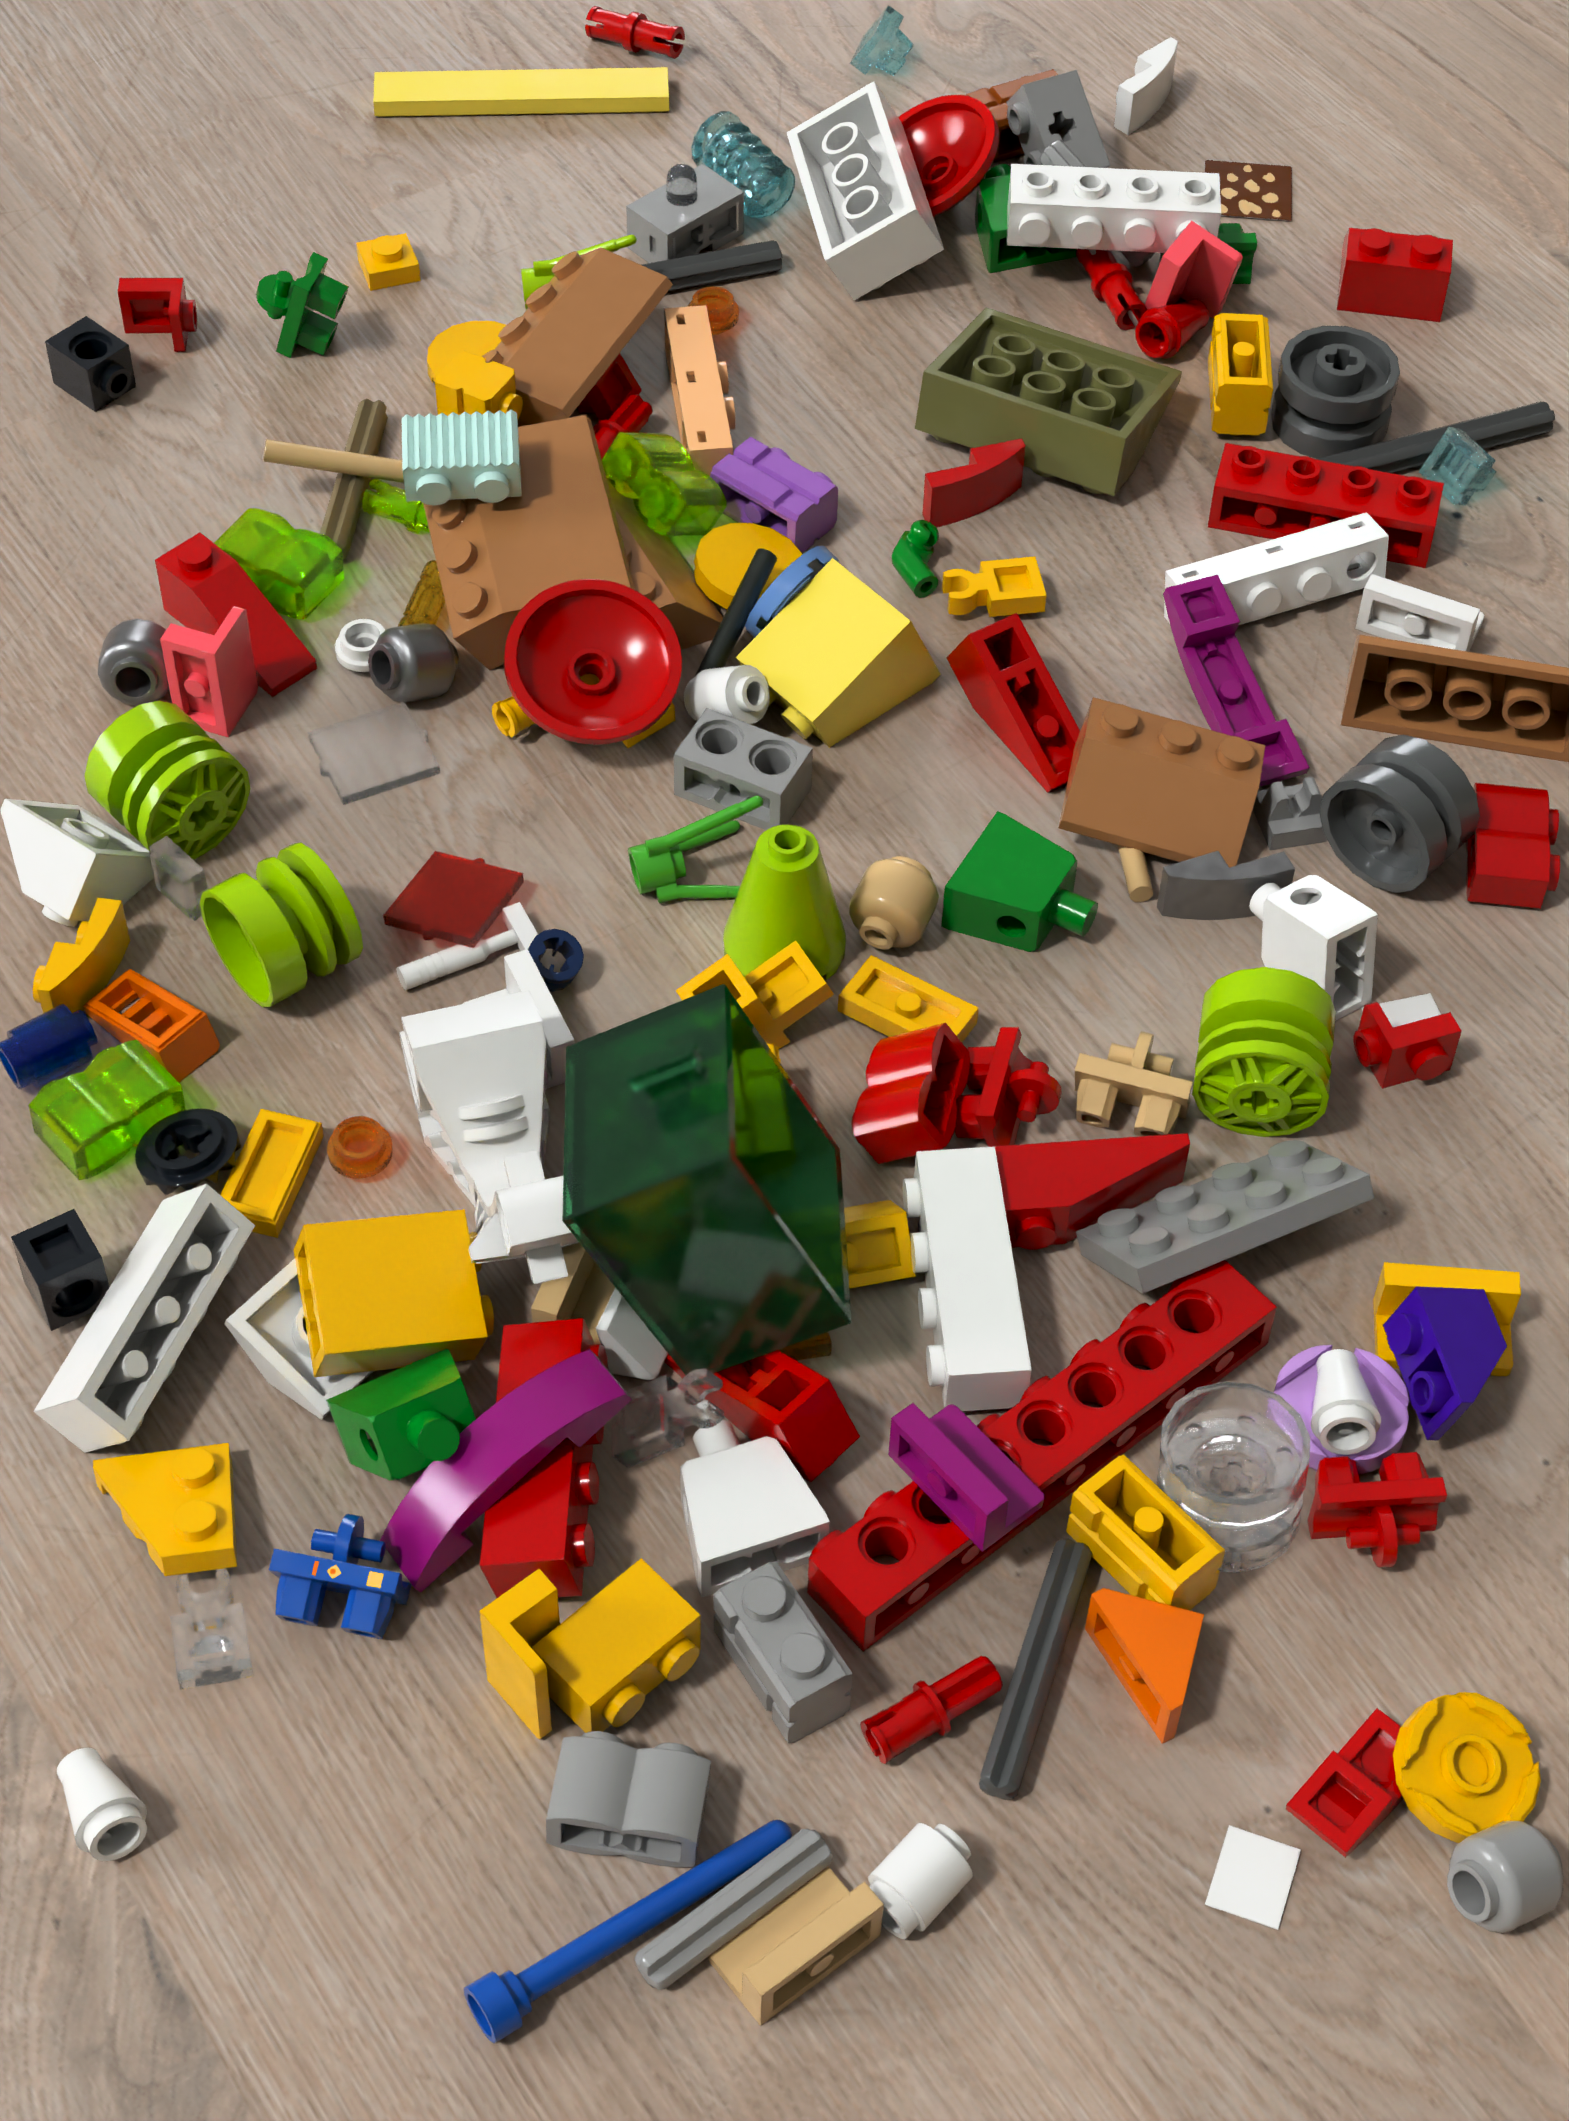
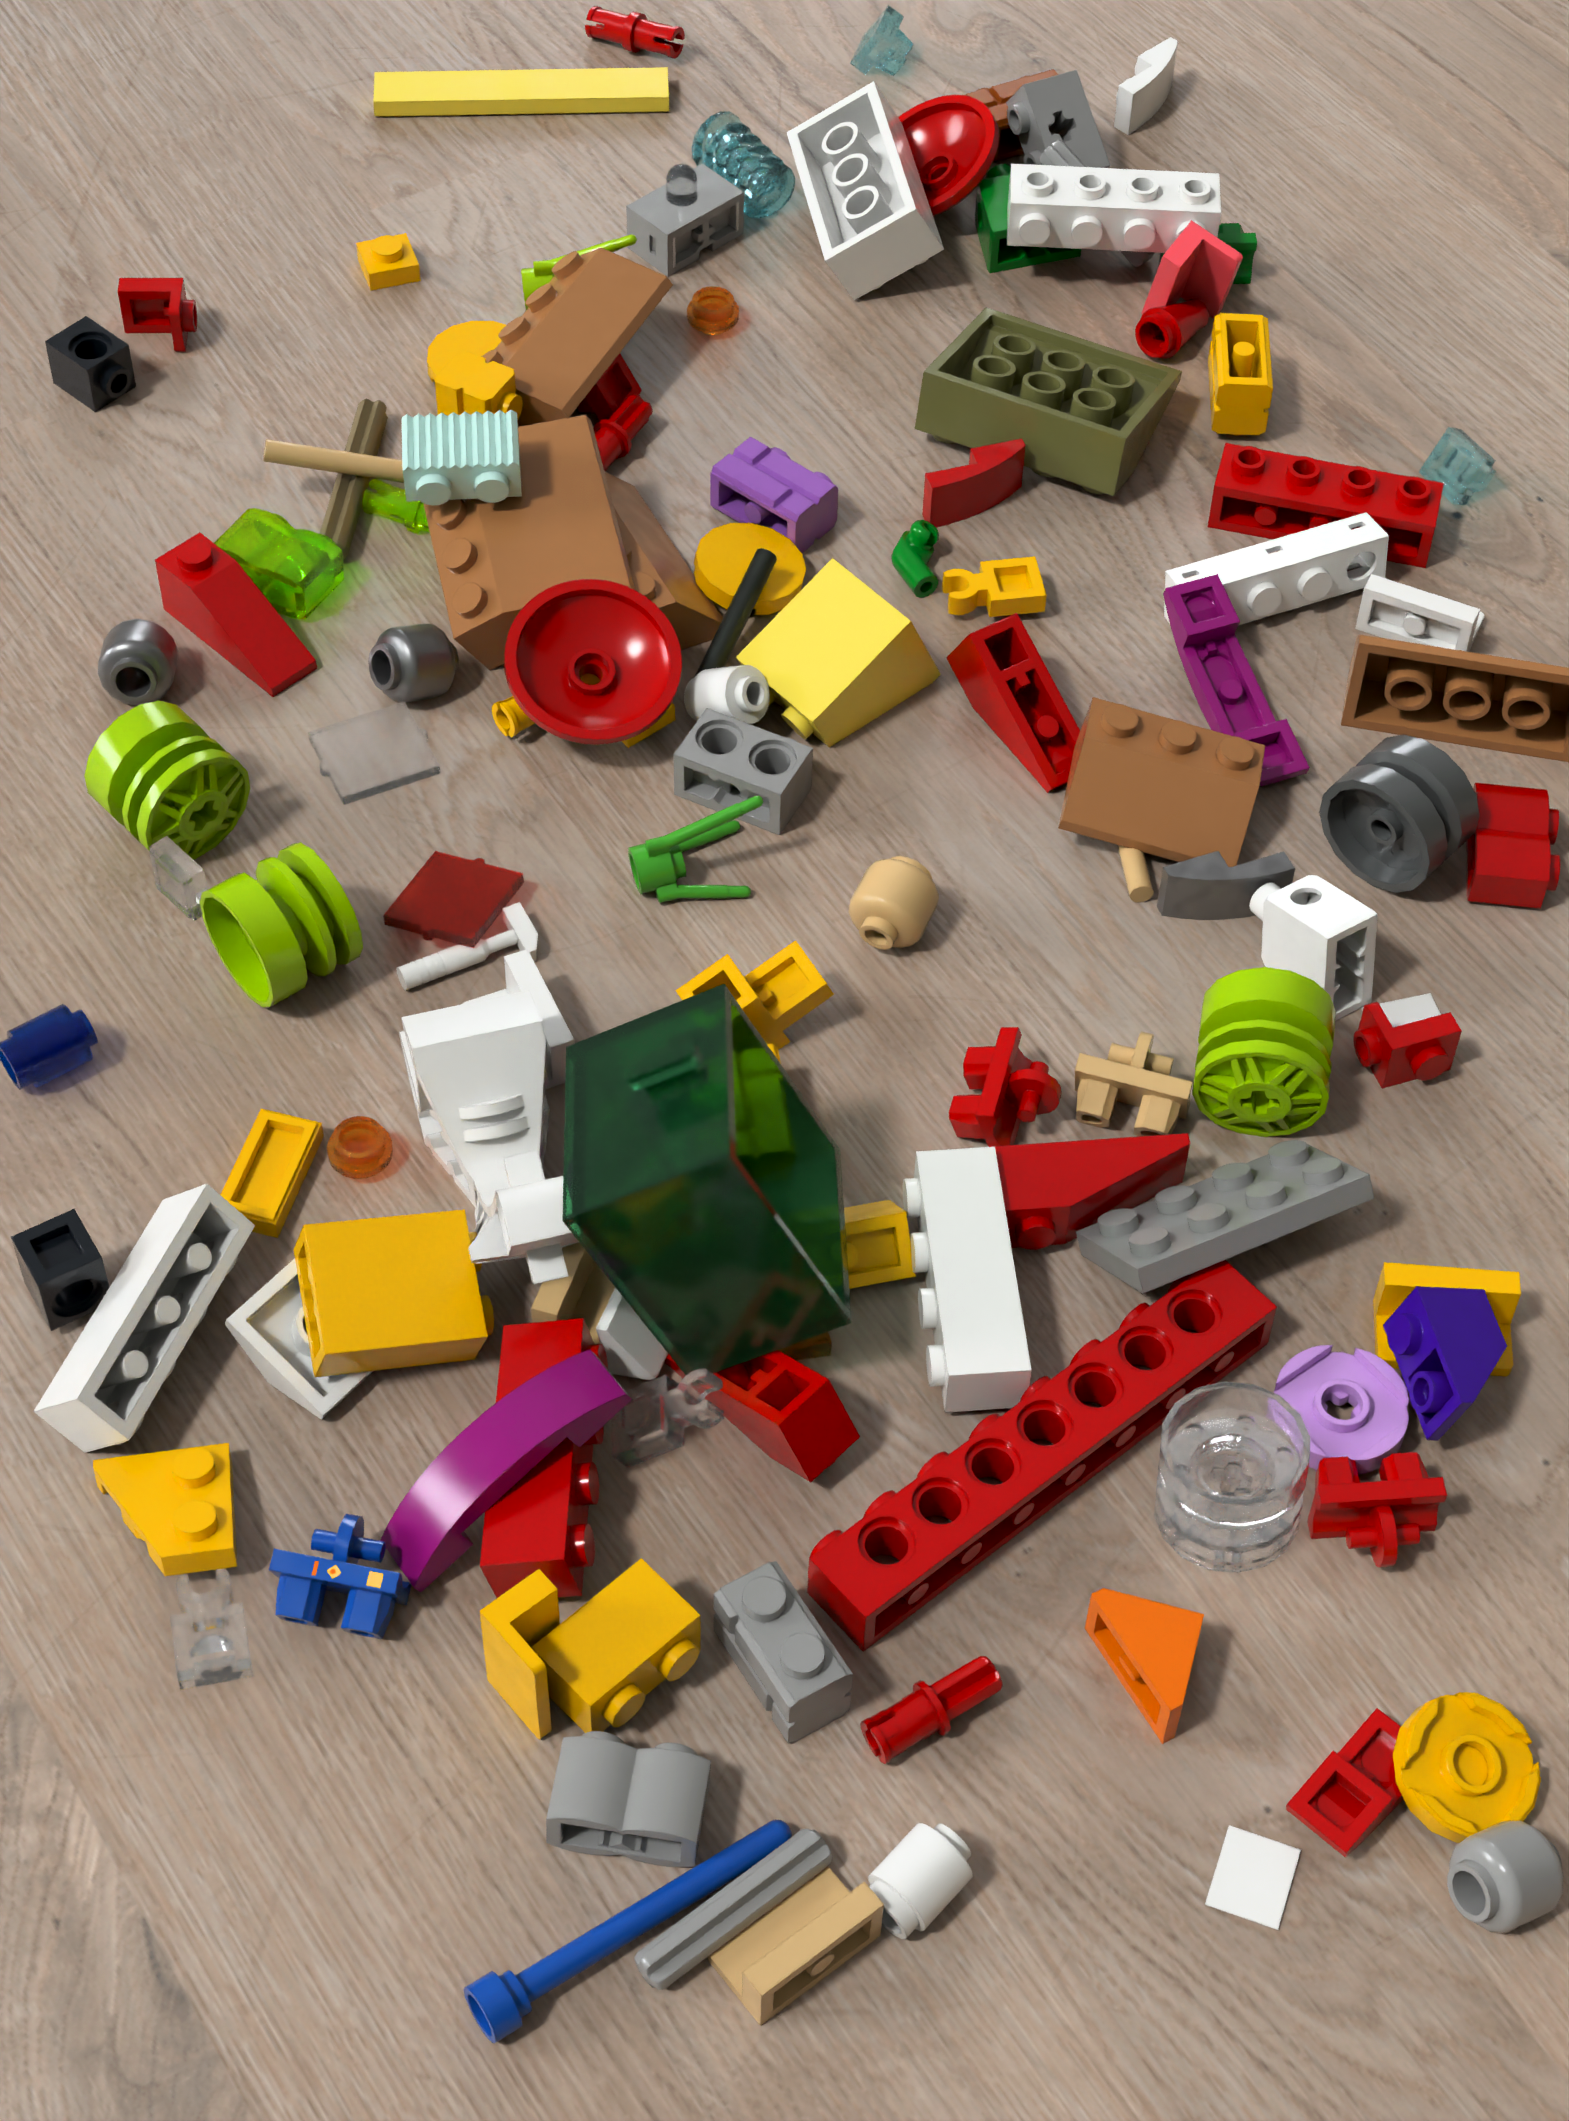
(72, 858): white slope -> none
(84, 968): yellow slope -> none
(102, 1809): white cone -> none
(105, 1109): clear neon green brick -> none
(160, 1021): orange slope -> none
(194, 1130): black gear -> none
(211, 674): coral panel -> none
(298, 300): green hips -> none
(356, 642): white plate -> none
(408, 1415): green torso -> none
(426, 598): clear yellow axle -> none
(563, 943): dark blue bush -> none
(663, 484): clear neon green brick -> none
(698, 386): light nougat piece -> none
(720, 265): dark grey axle -> none
(745, 1508): white torso -> none
(783, 901): lime cone -> none
(786, 587): medium blue tile -> none
(901, 1003): yellow plate -> none
(911, 1093): red brick -> none
(963, 1472): magenta panel -> none
(1015, 889): green torso -> none
(1035, 1670): dark grey axle -> none
(1112, 285): red pin -> none
(1144, 1537): yellow brick -> none
(1254, 189): reddish brown sticker -> none
(1290, 814): light grey tile -> none
(1334, 391): dark grey wheel -> none
(1343, 1408): white cone -> none
(1394, 274): red slope -> none
(1486, 431): dark grey axle -> none

